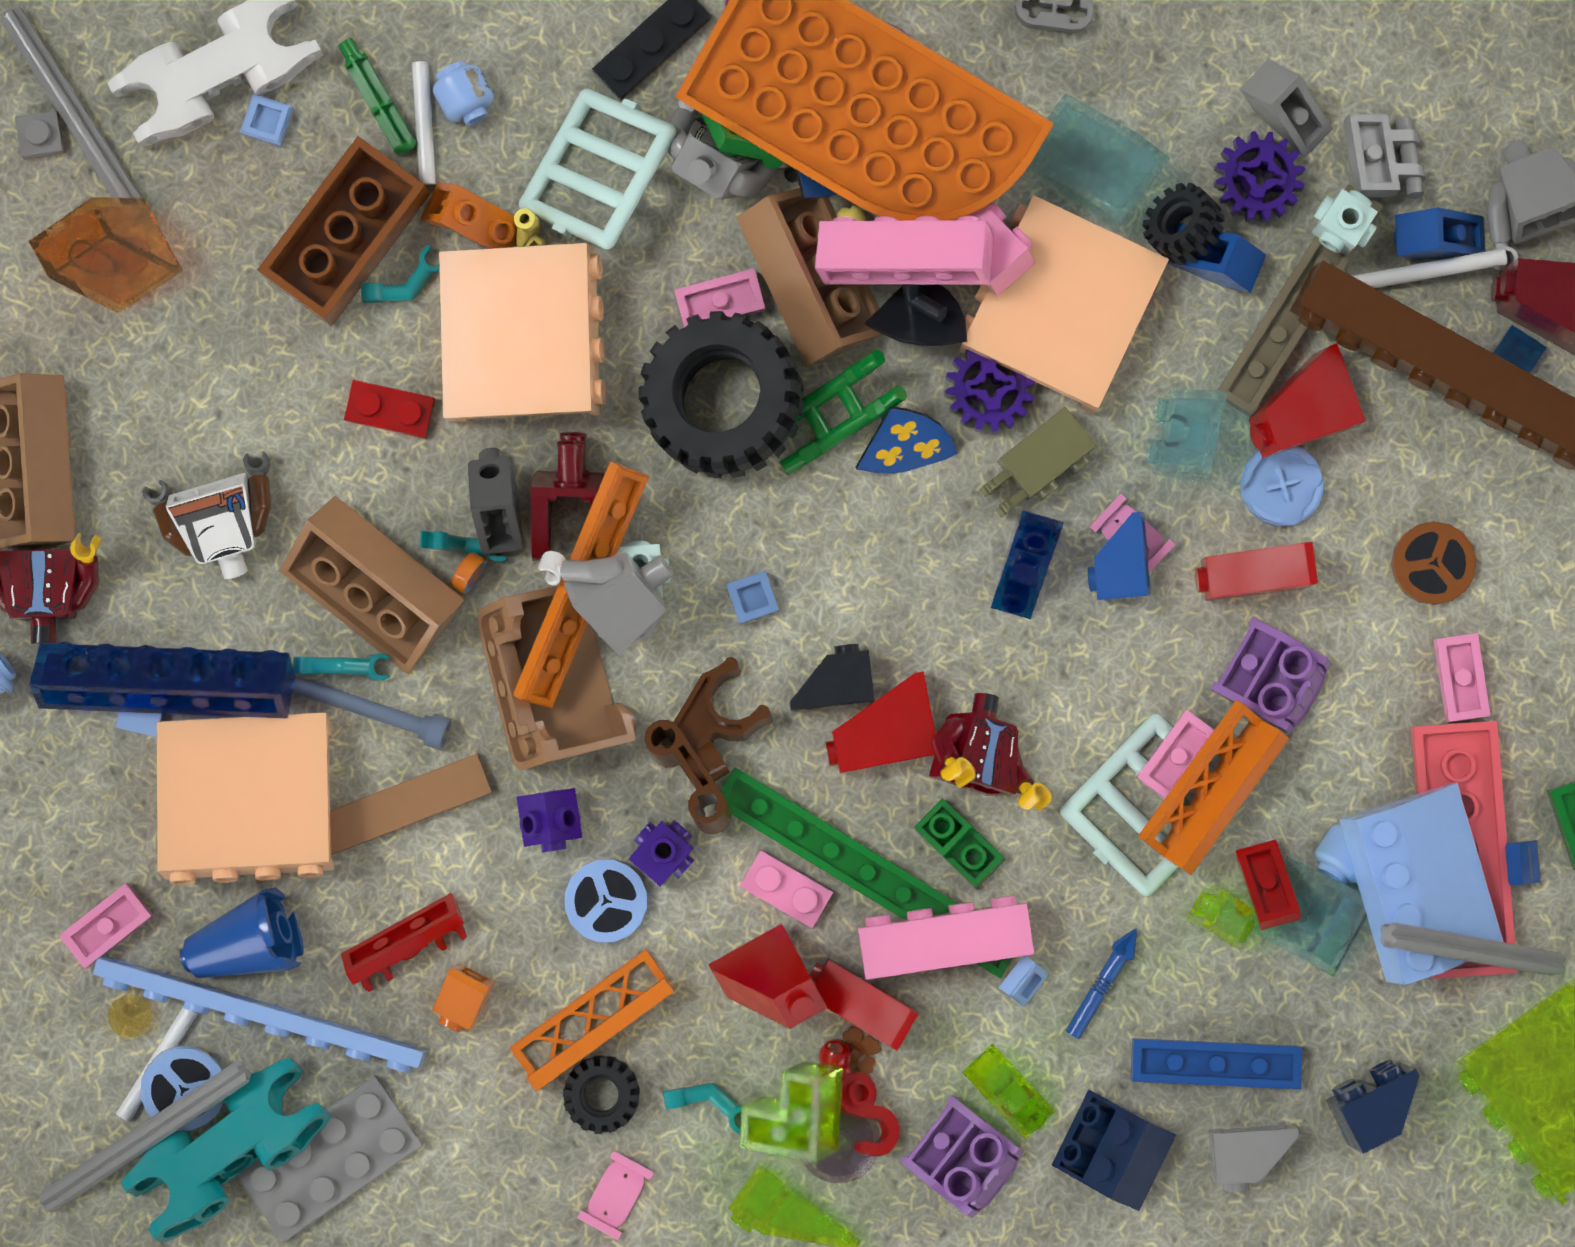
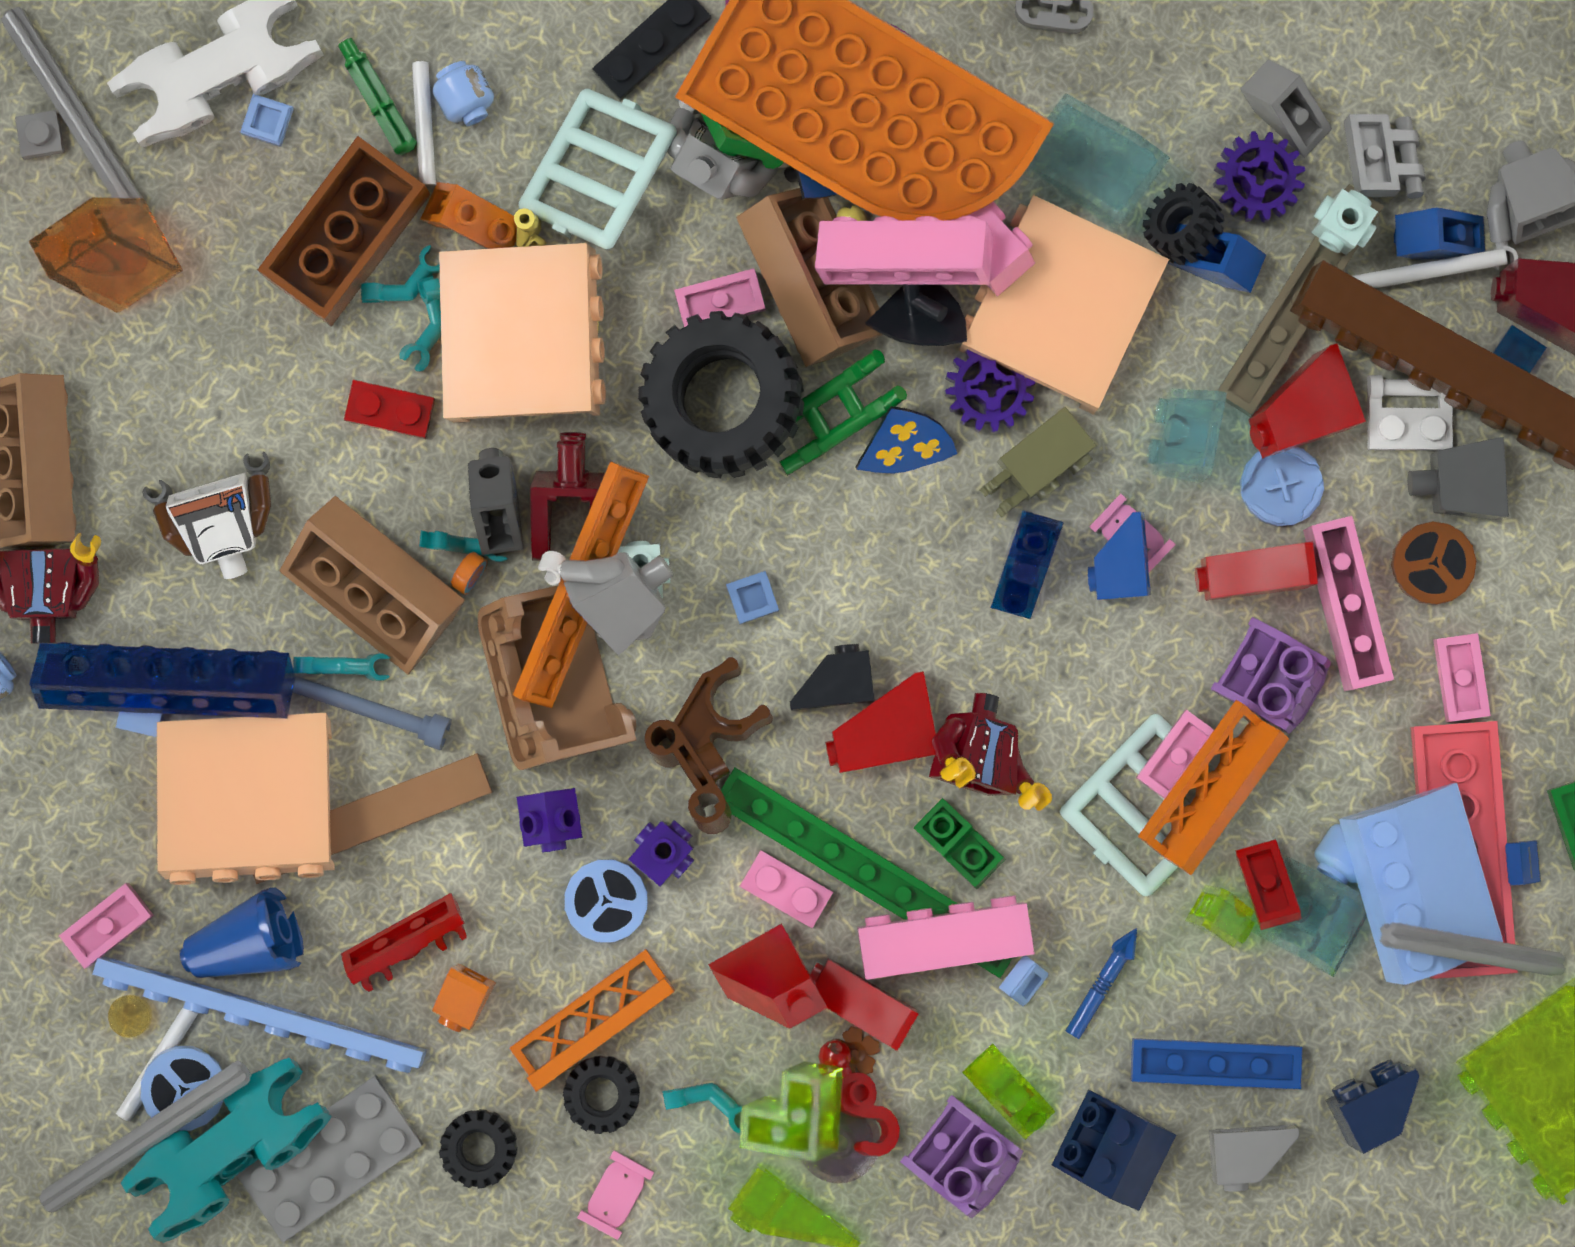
(430, 293): none -> teal arm
(460, 1167): none -> black tyre
(1349, 604): none -> bright pink brick
(1406, 426): none -> white plate
(1465, 480): none -> dark grey torso

